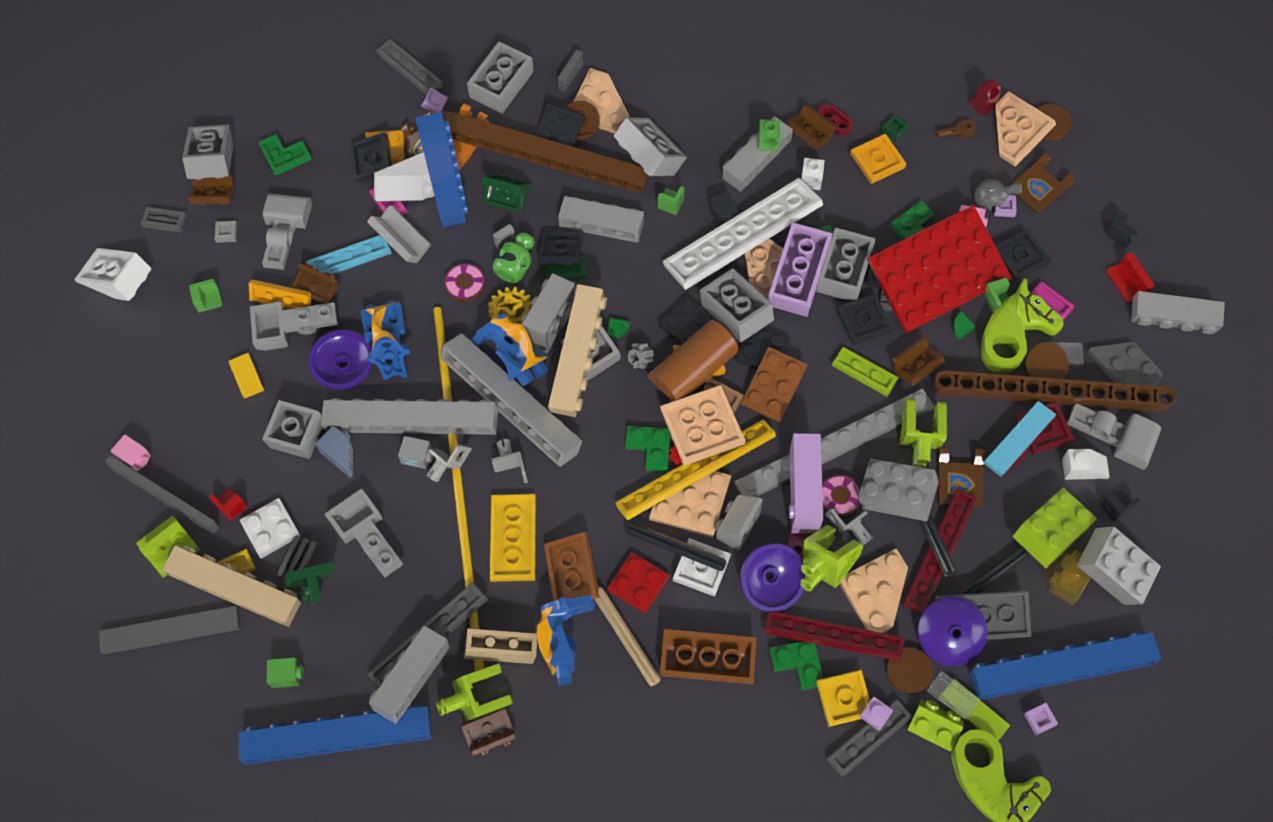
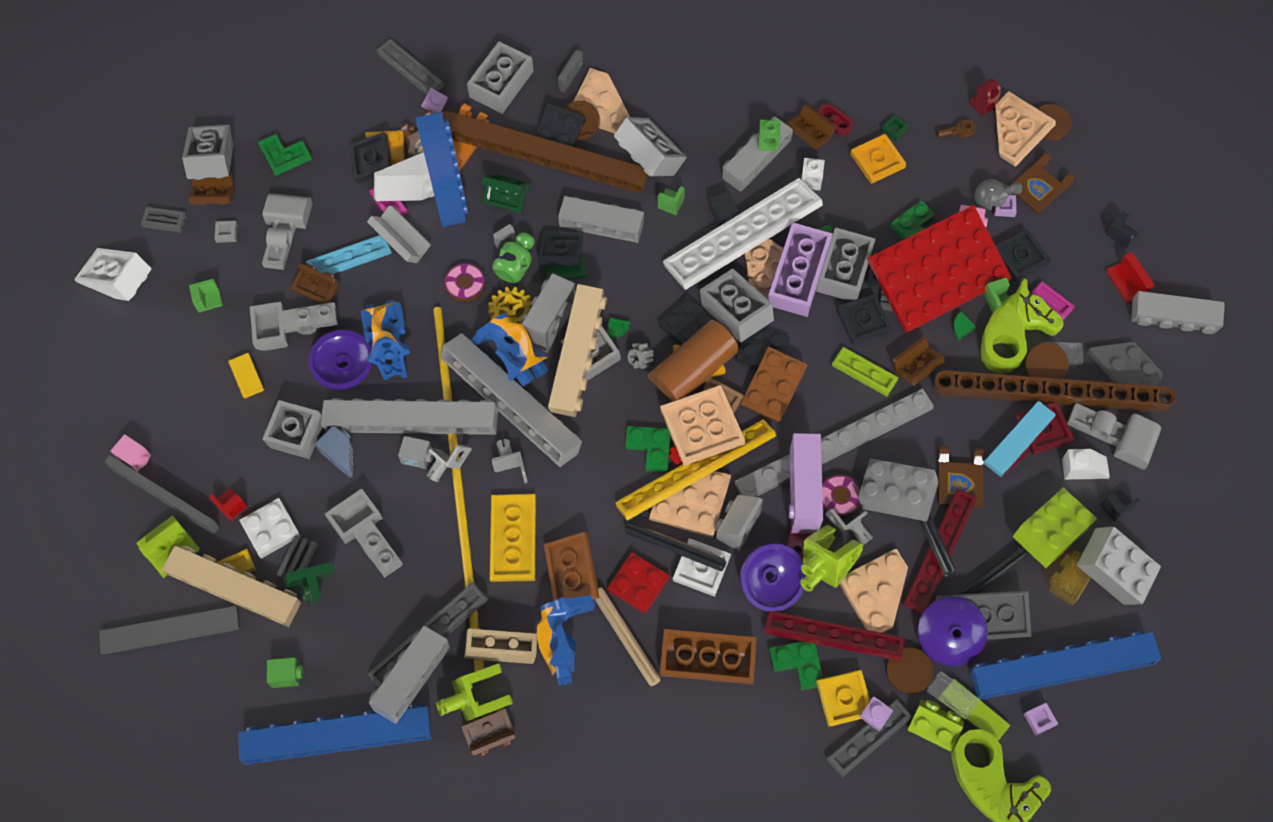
(271, 293): light orange tile -> none
(921, 441): lime piece -> none

